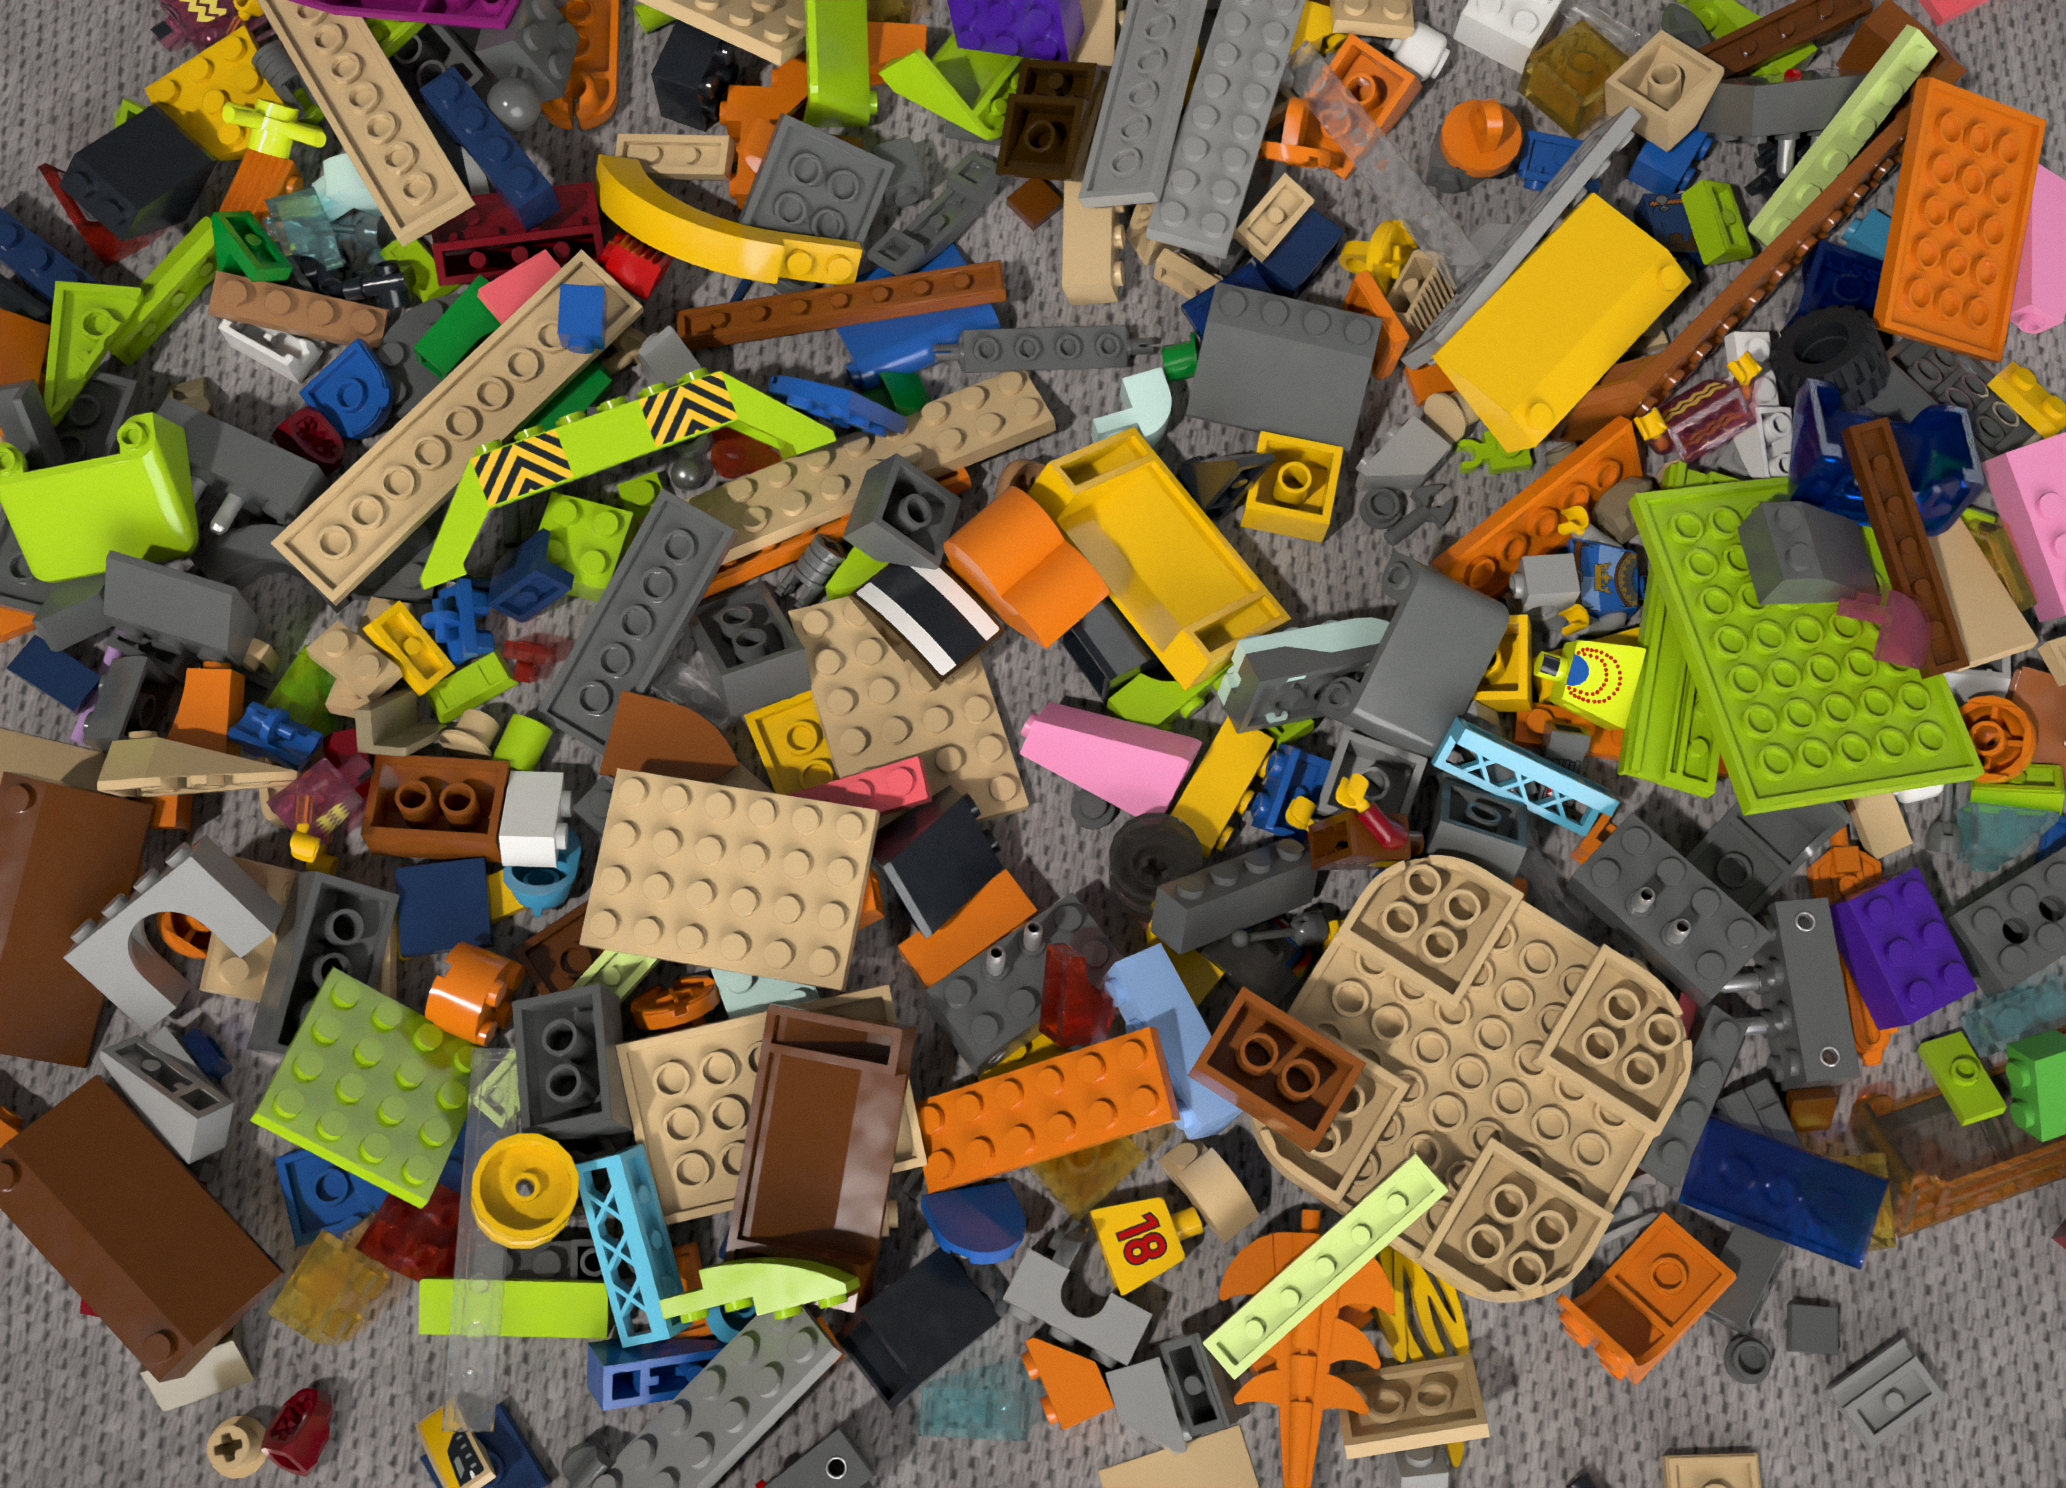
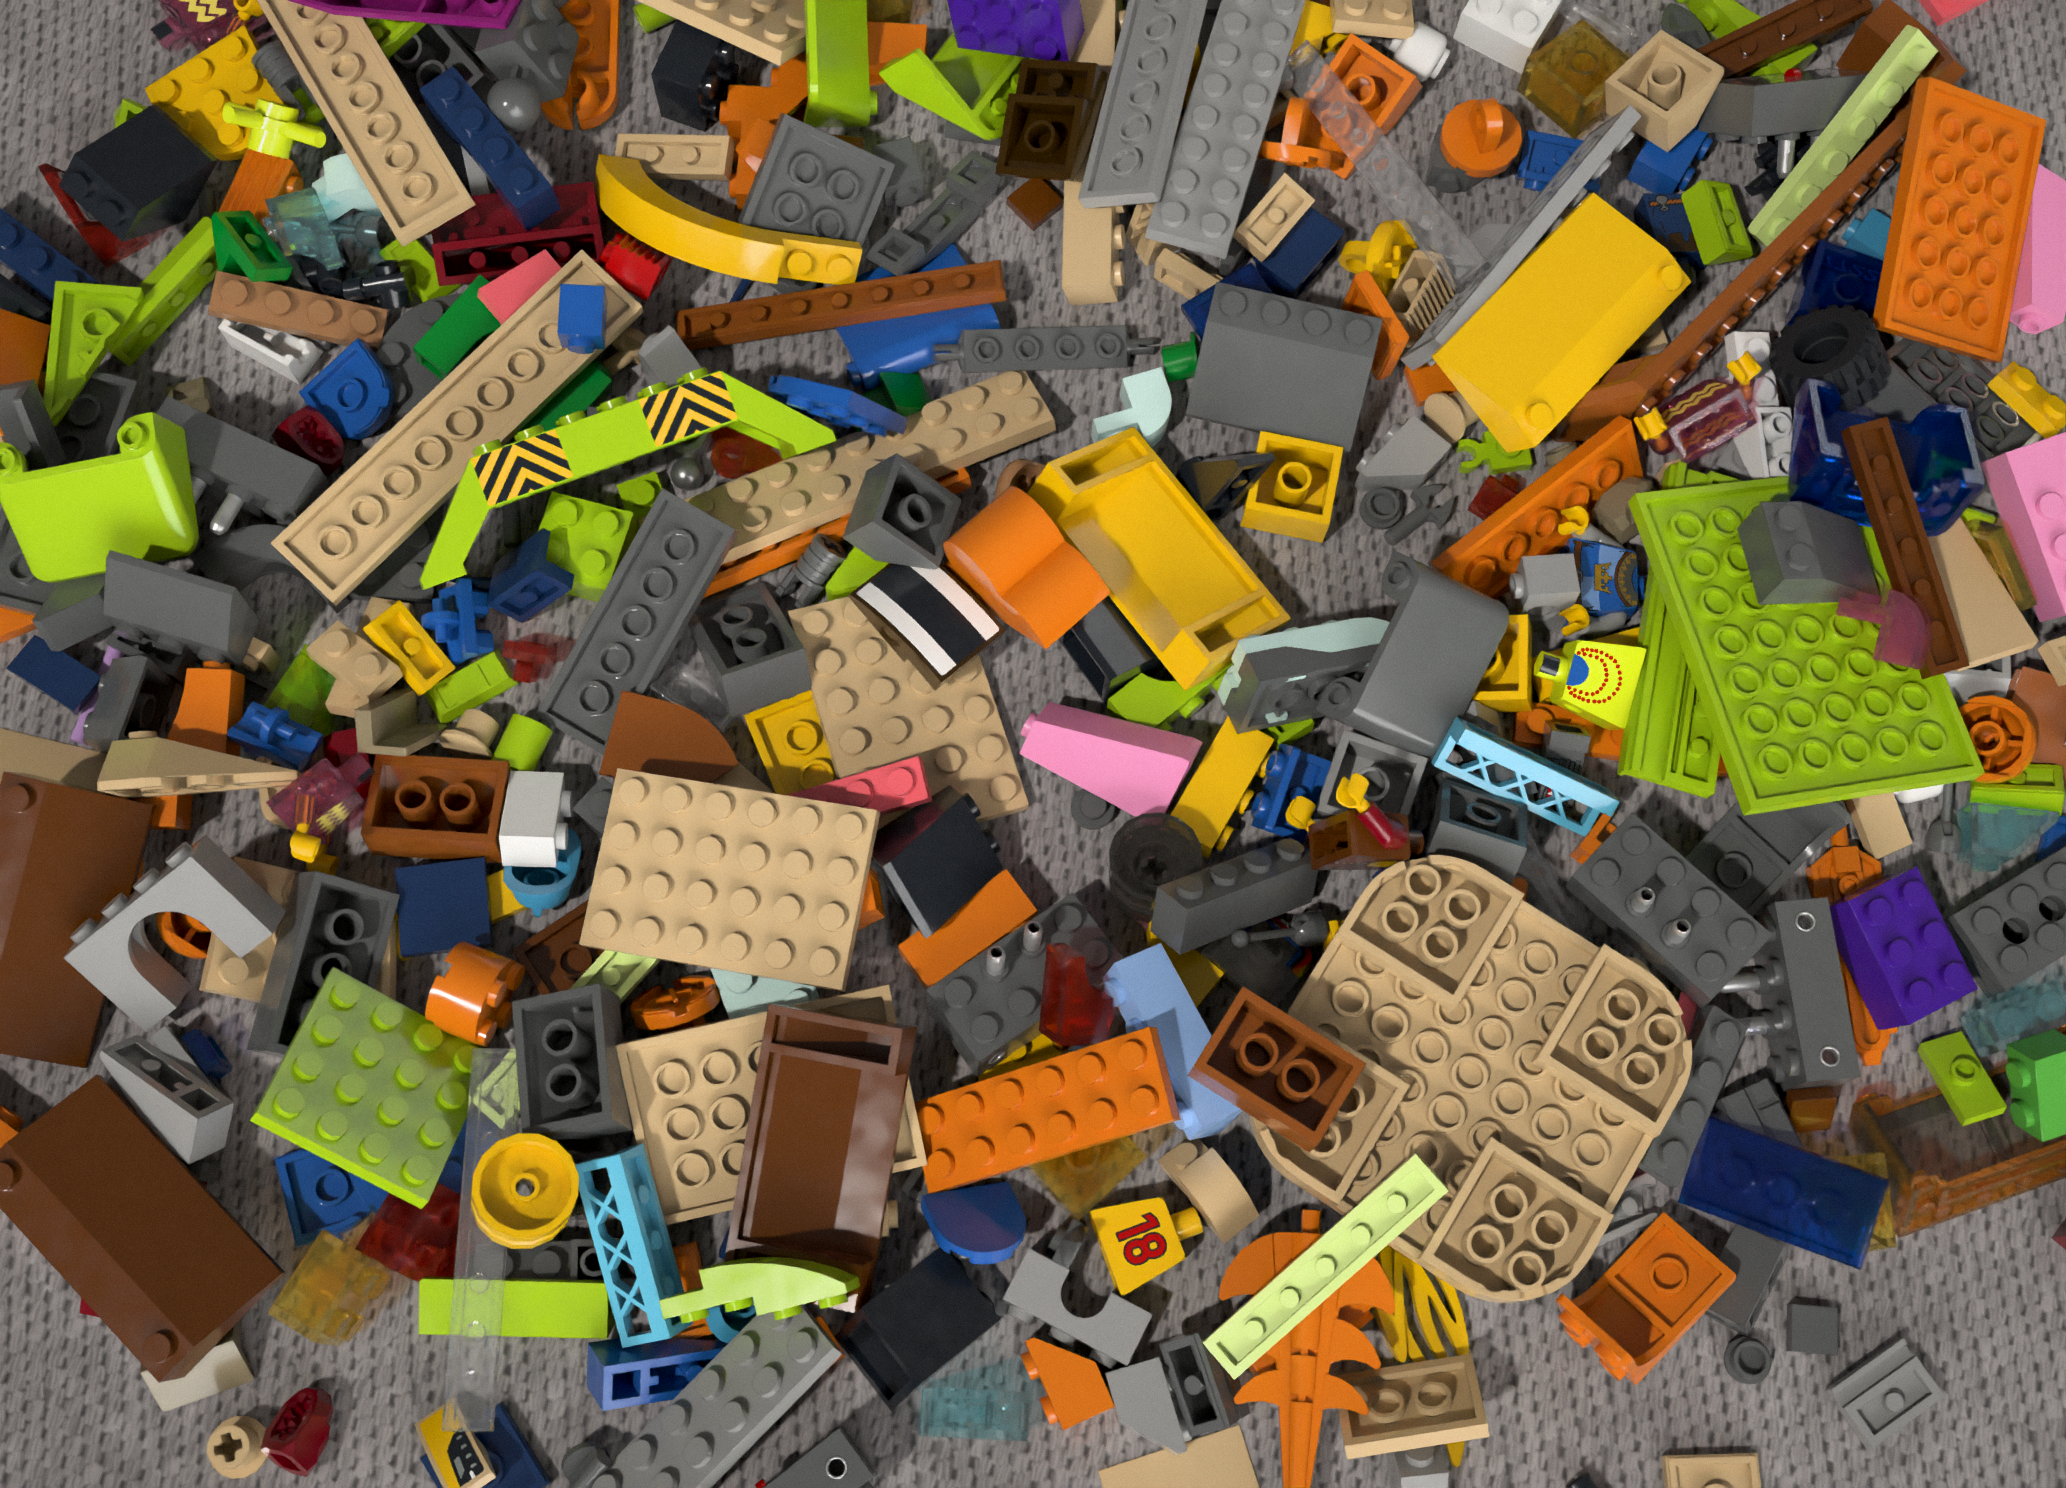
(1493, 495): none -> clear red tile

